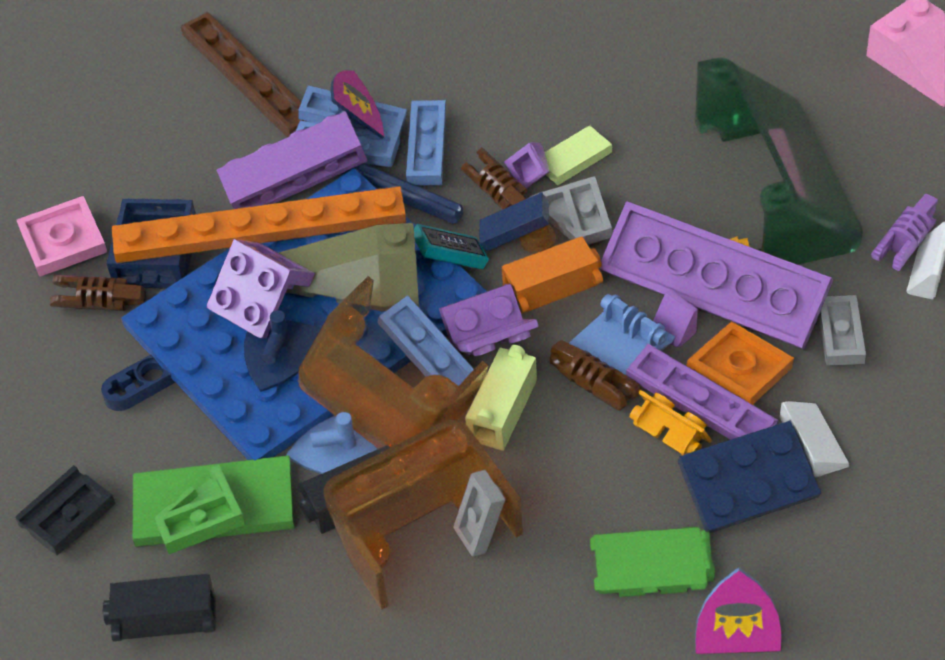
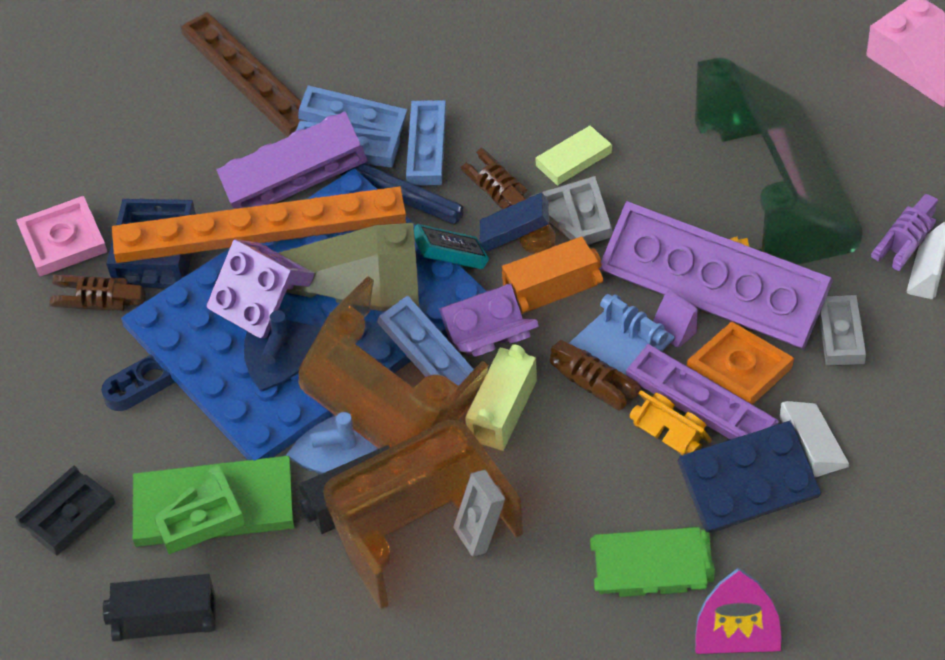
(353, 97): dark pink shield -> none
(528, 164): medium lavender slope -> none

